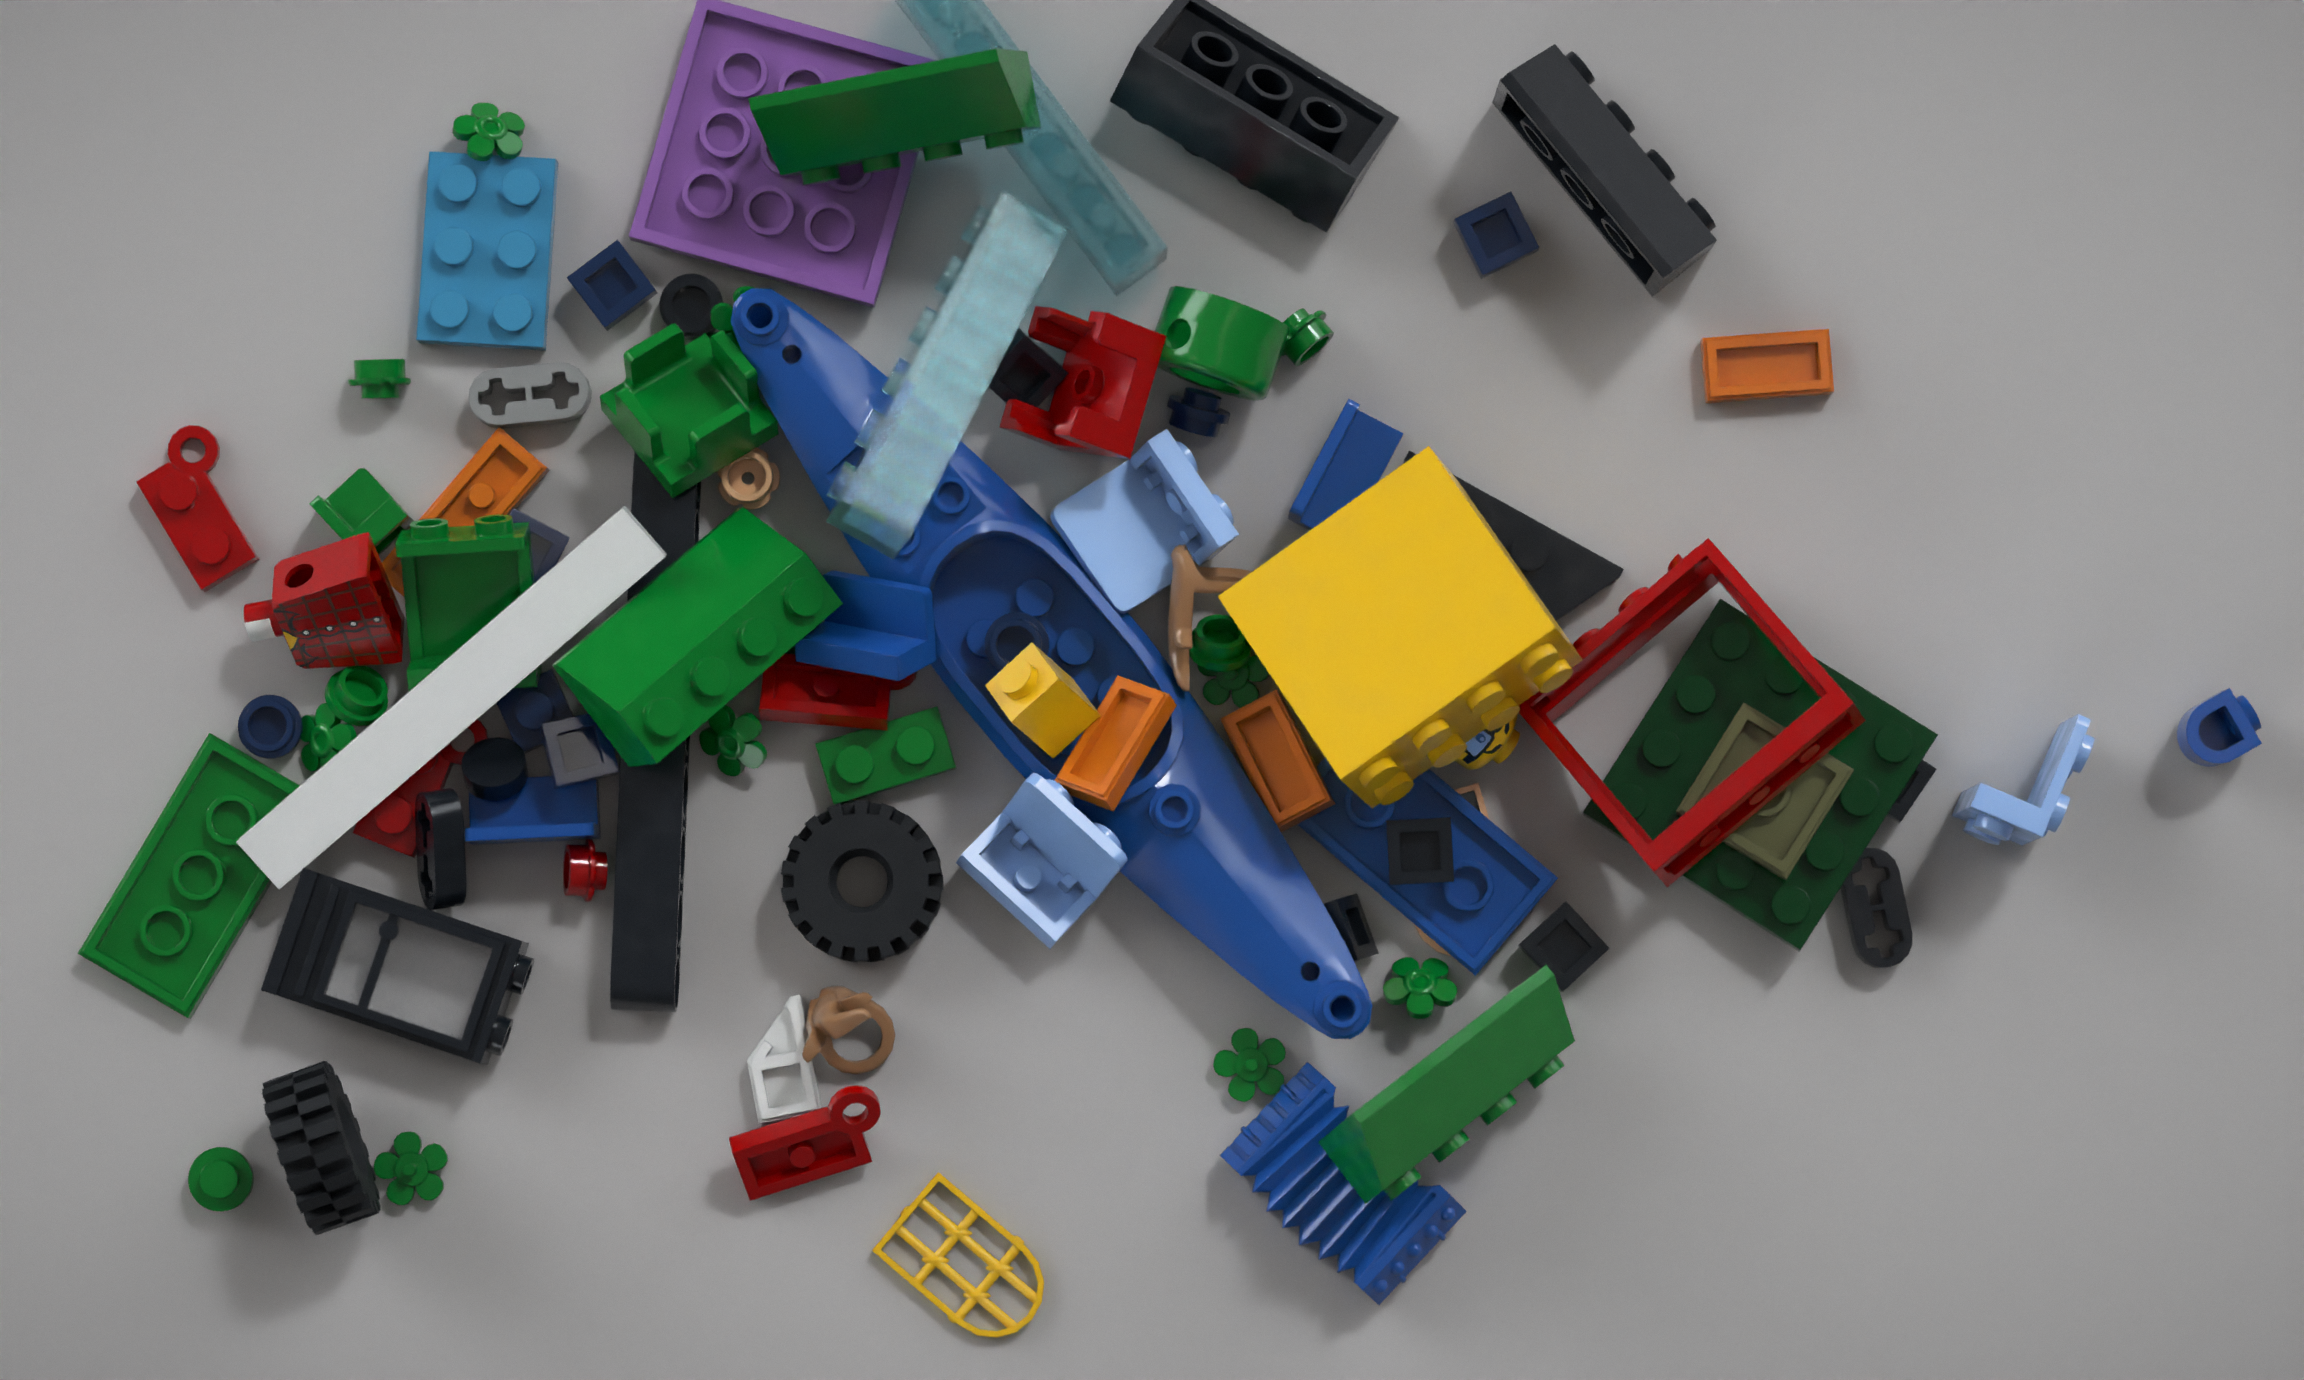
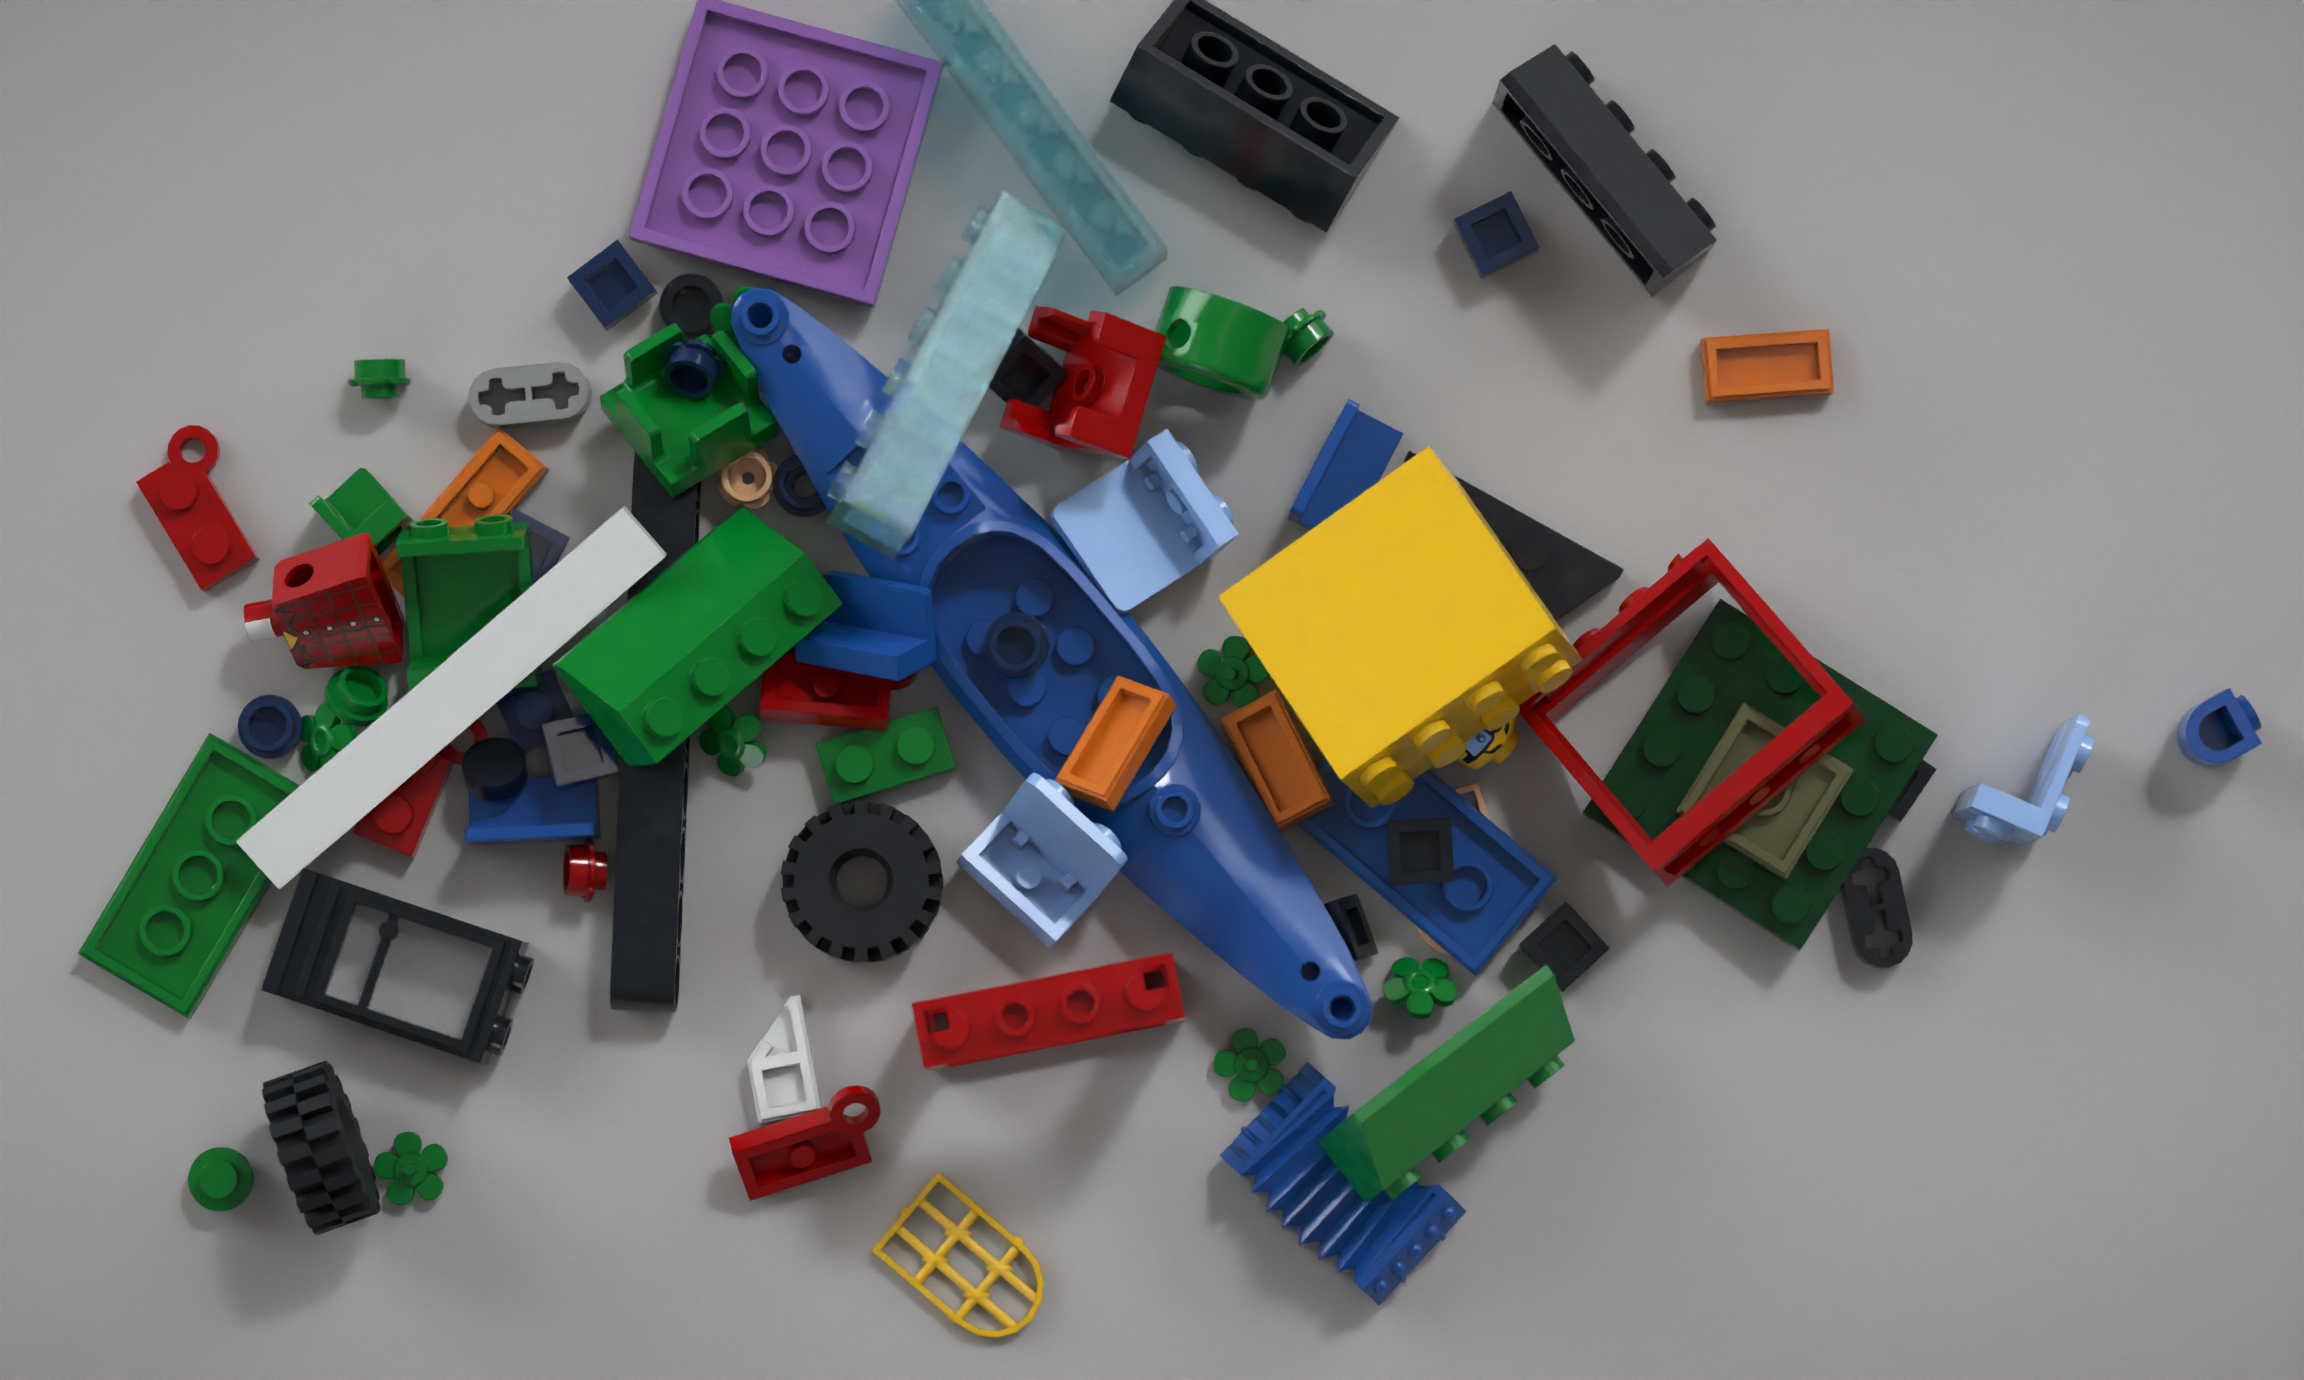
(440, 849): black beam -> none
(487, 251): dark azure plate -> none
(489, 132): green plant -> none
(692, 368): none -> dark blue plate
(784, 490): none -> dark blue plate
(836, 1014): medium nougat piece -> none
(899, 113): green slope -> none
(1042, 700): yellow brick -> none
(1048, 1012): none -> red window
(1185, 581): medium nougat piece -> none
(1197, 412): dark blue plate -> none
(1219, 644): green plate -> none

